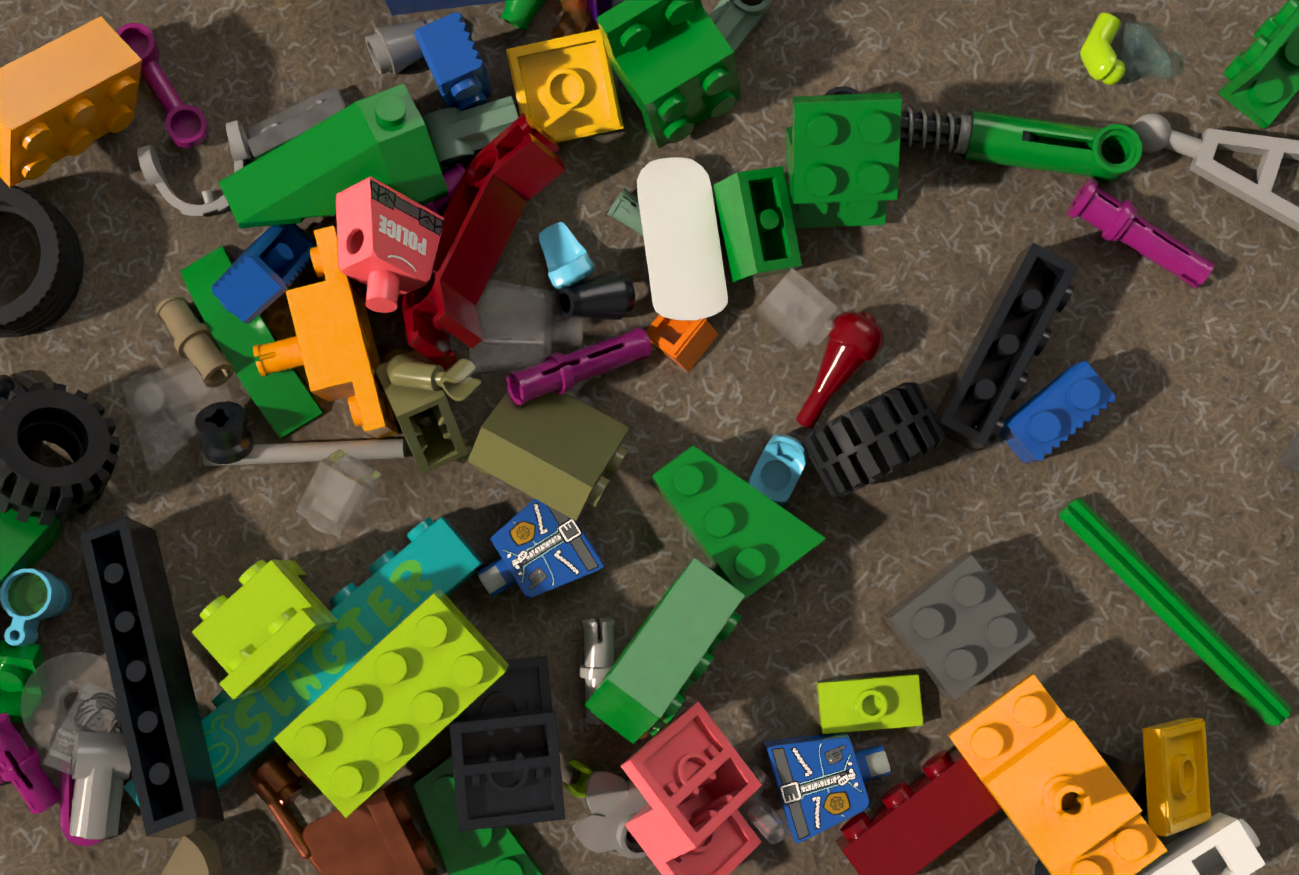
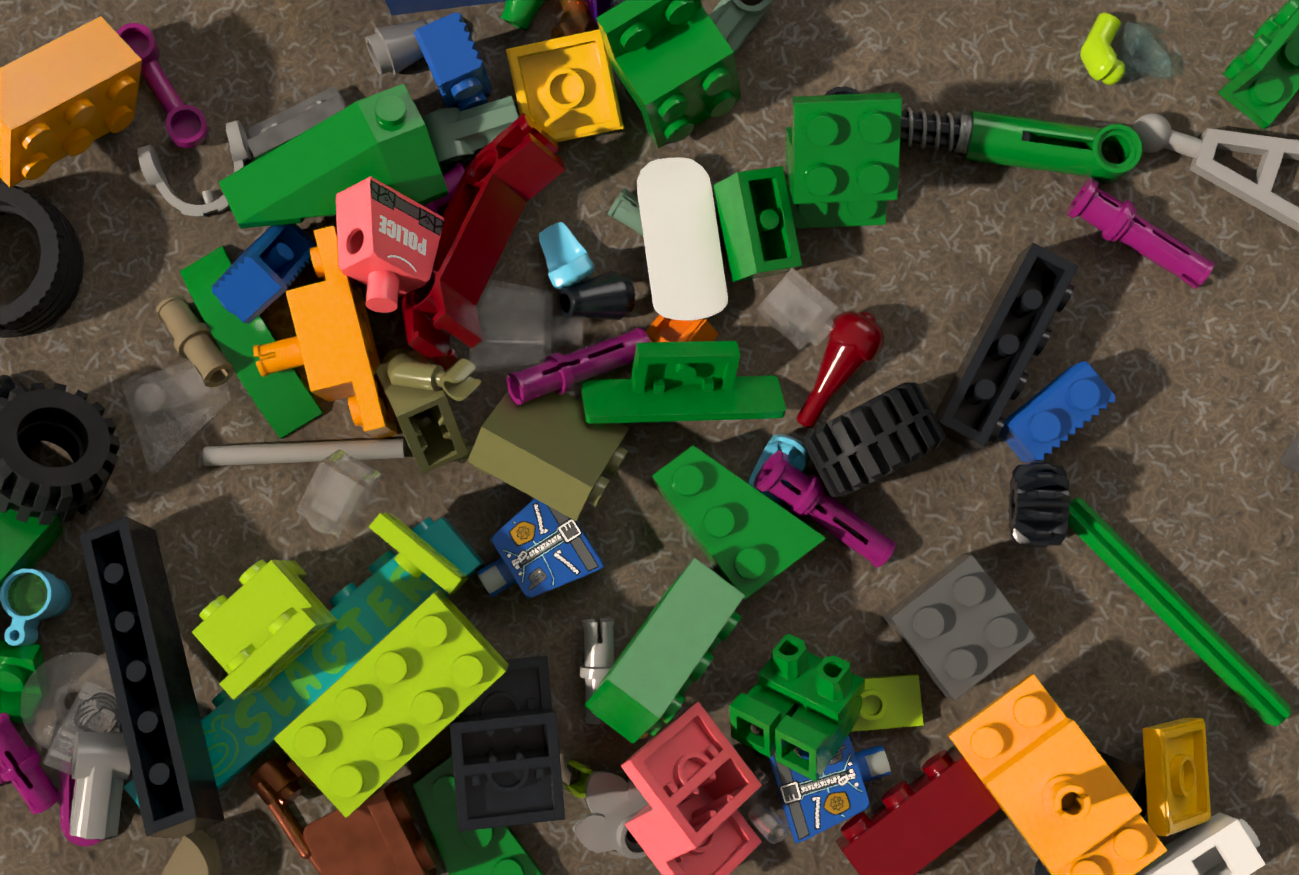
(224, 432): black wheel -> none
(416, 554): none -> lime plate
(683, 385): none -> green bracket
(801, 705): none -> green hips
(803, 501): none -> magenta pin
(1039, 504): none -> black gear

